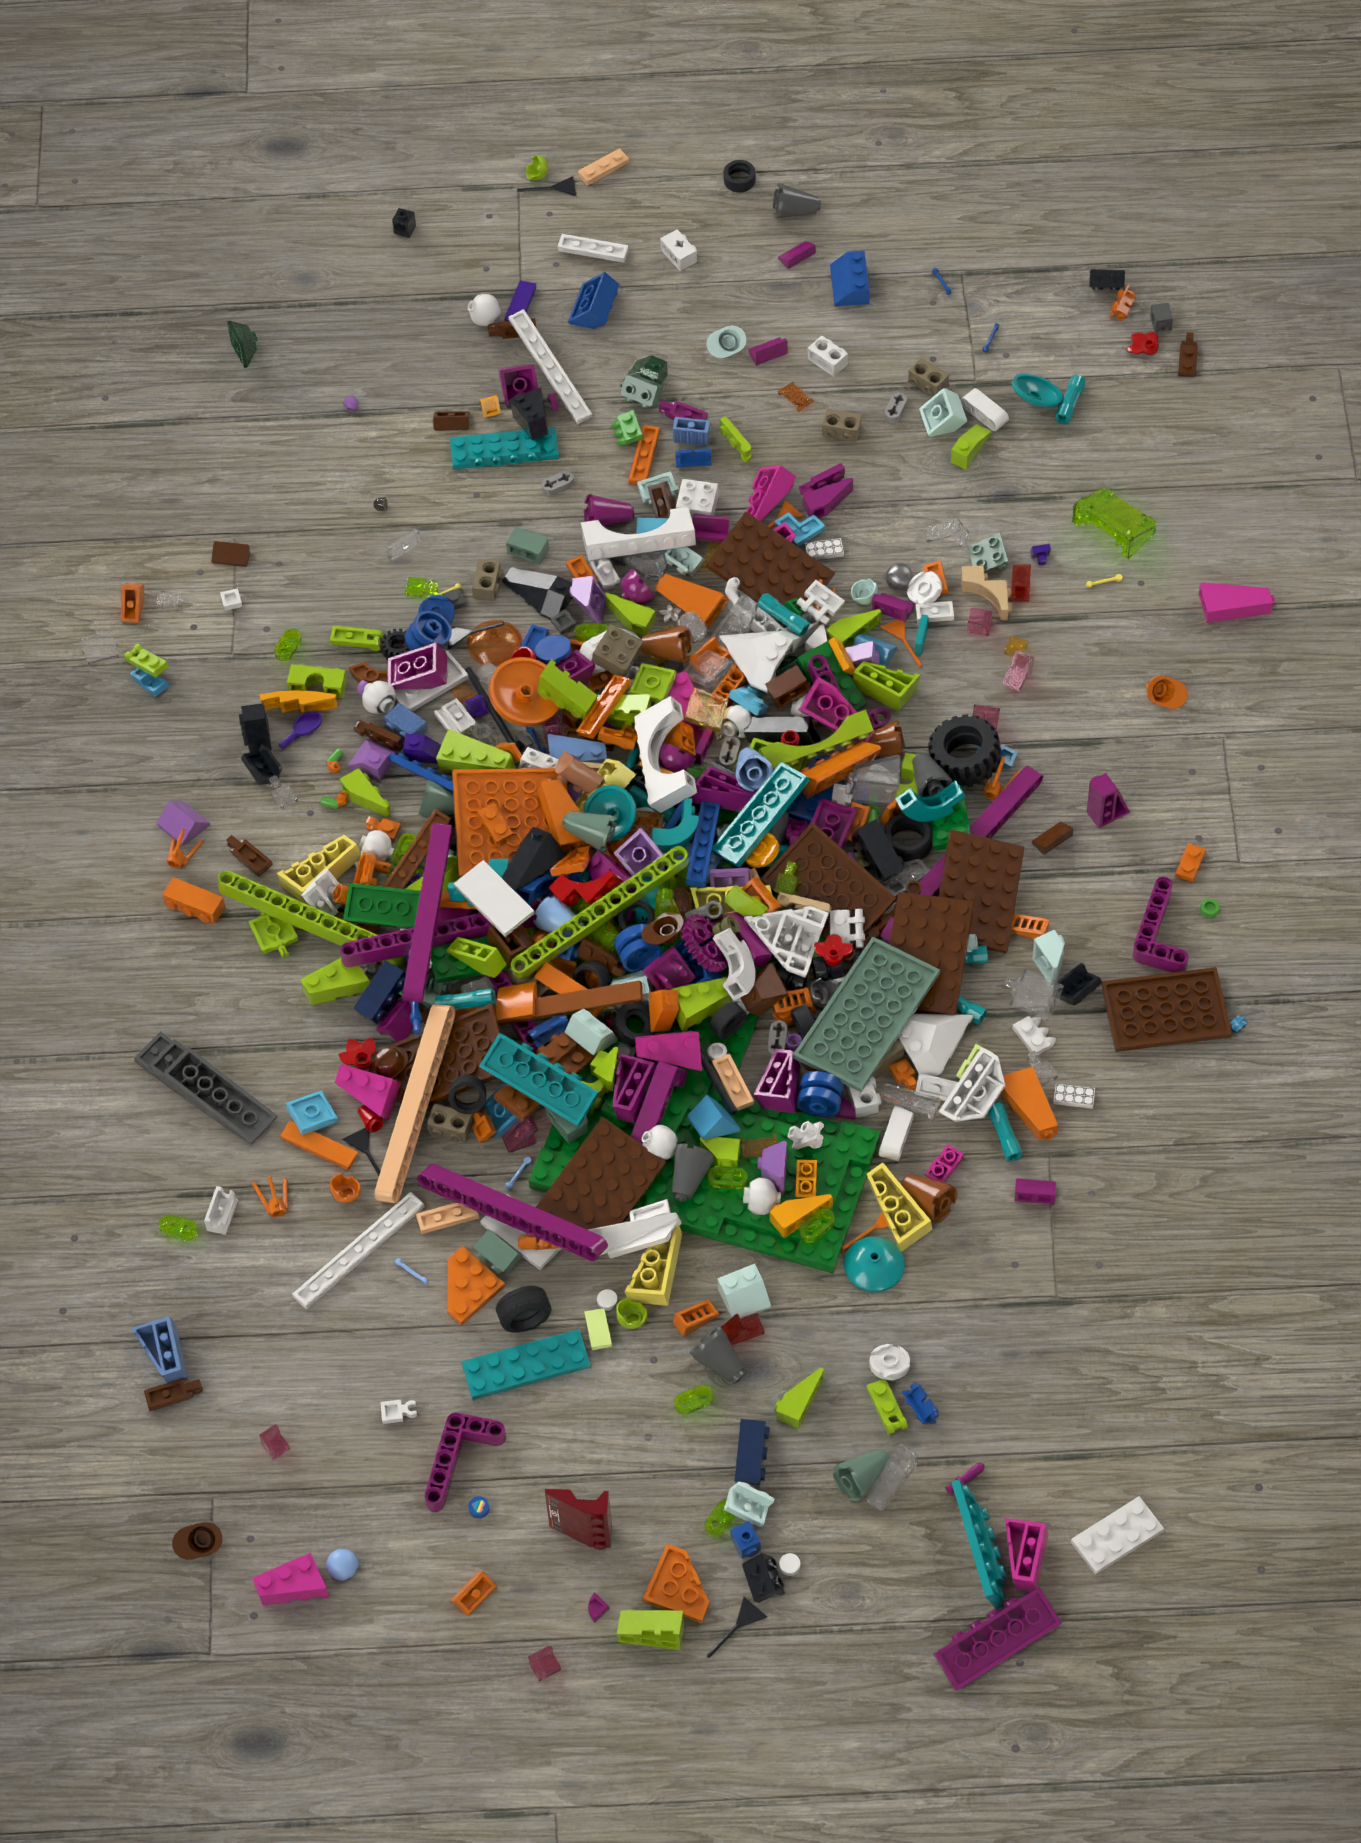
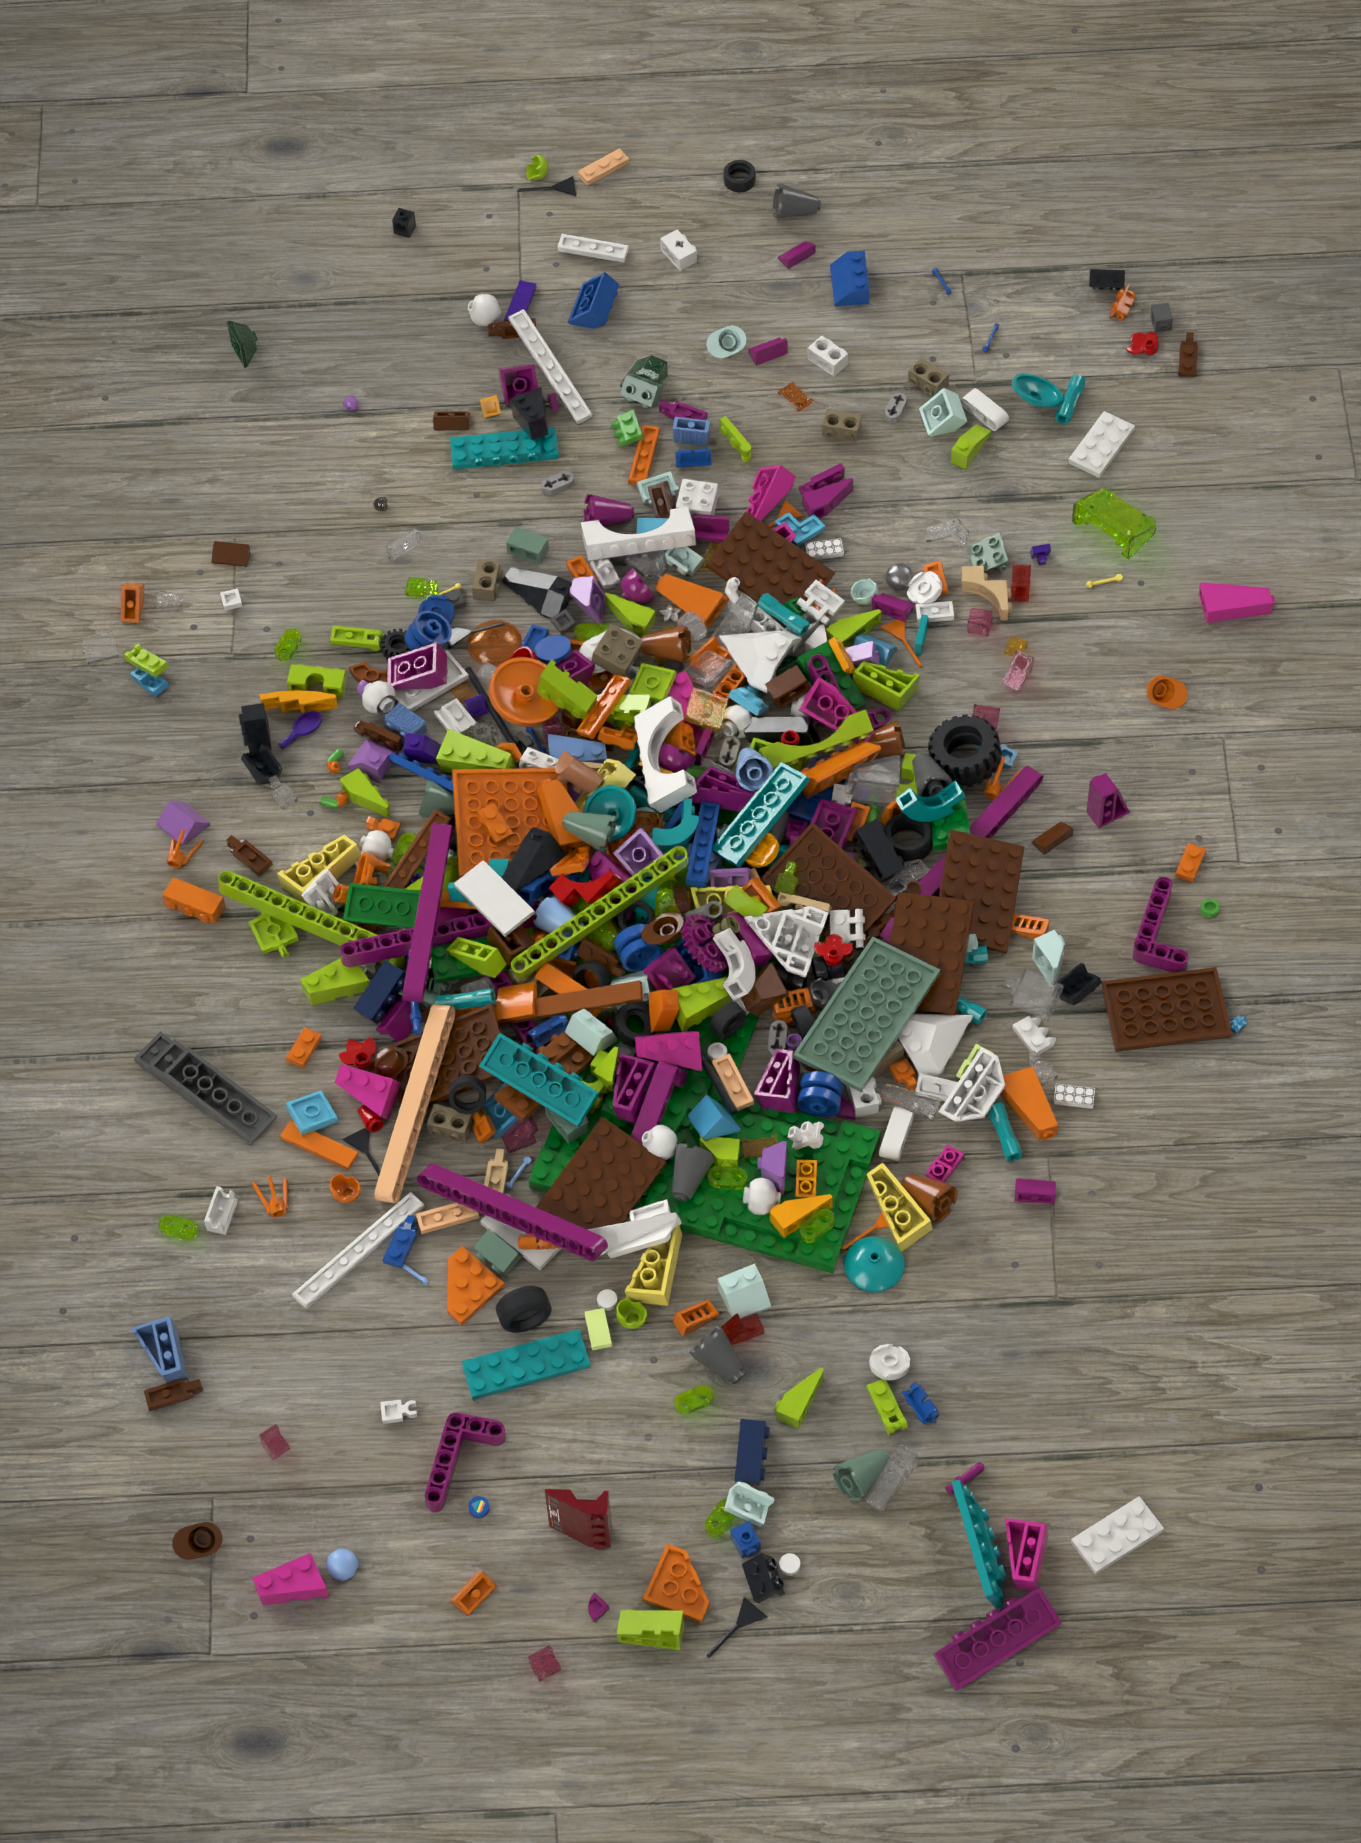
(303, 1047): none -> orange plate
(401, 1243): none -> blue hinge
(497, 1172): none -> tan hinge
(1101, 444): none -> white plate

